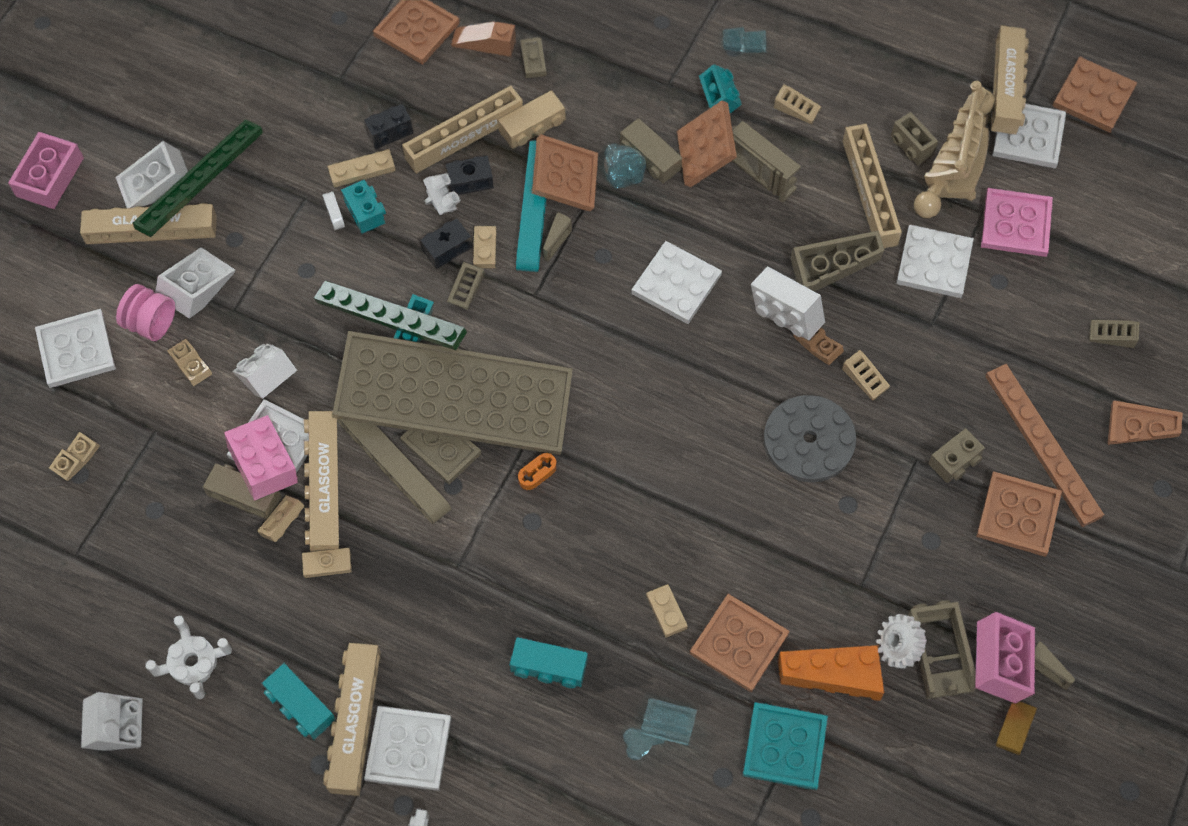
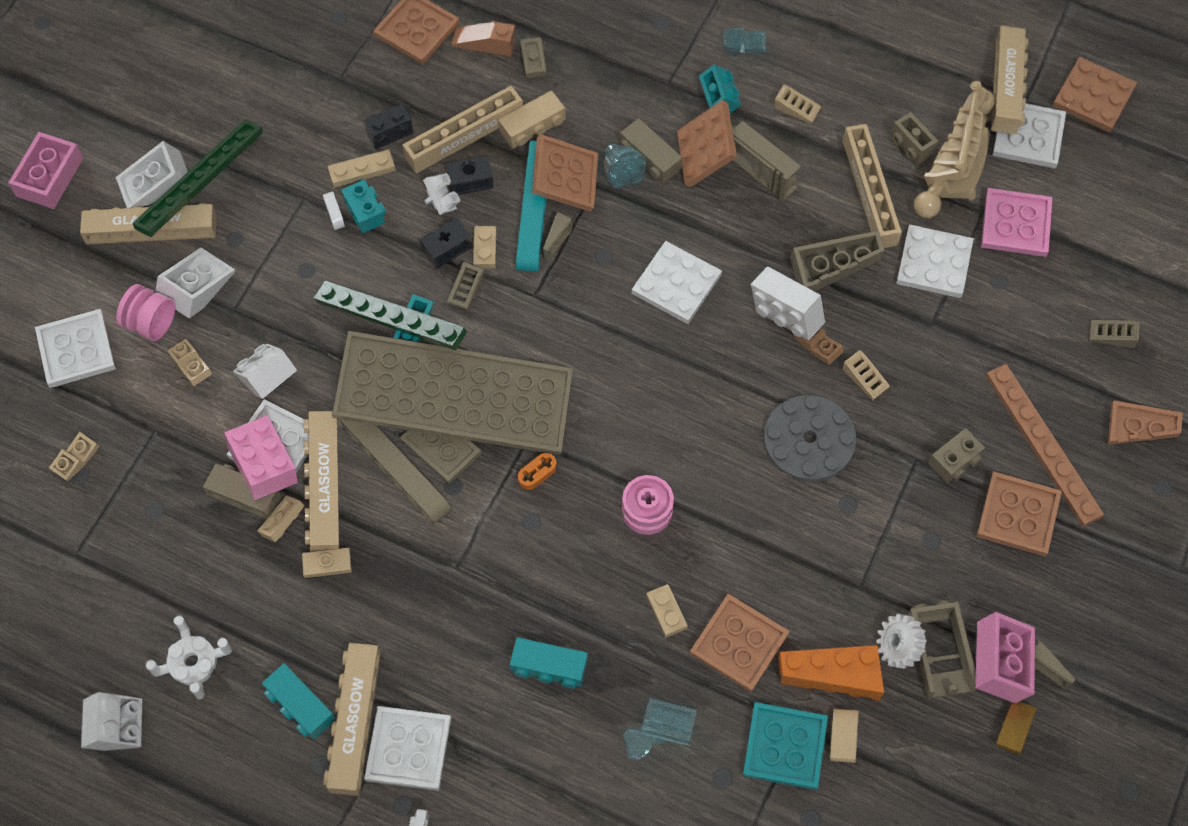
(647, 504): none -> bright pink wheel
(844, 735): none -> tan slope

